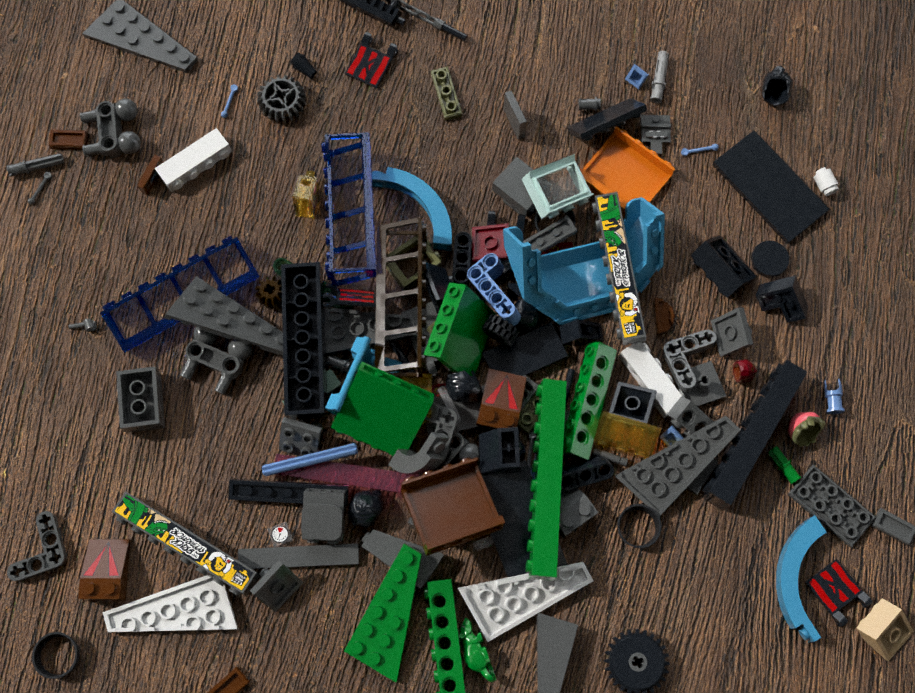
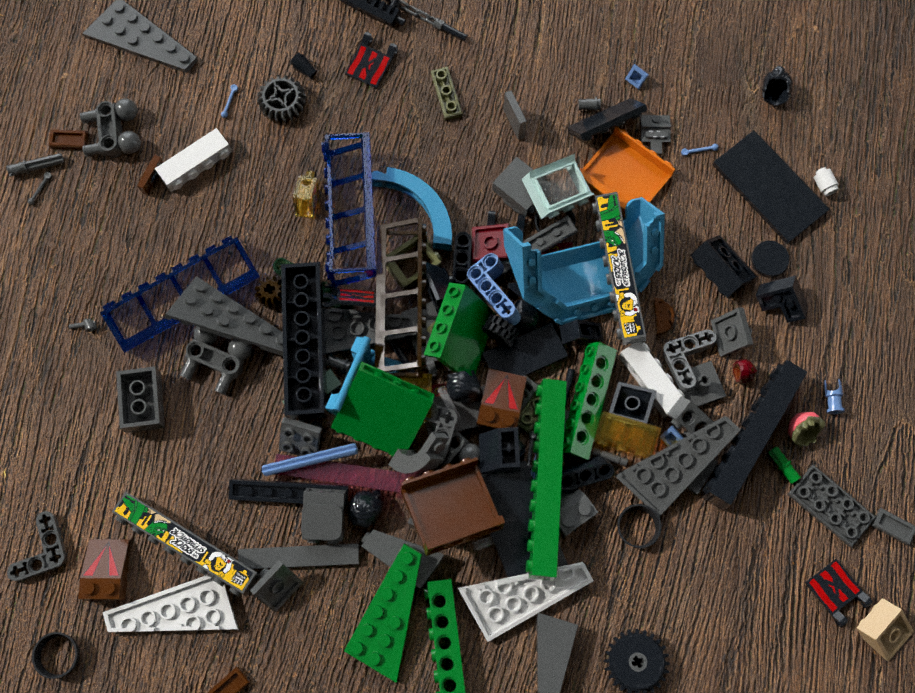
(280, 534): tile -> none
(475, 655): green animal -> none
(659, 83): light grey pin -> none
(788, 573): dark azure arch -> none

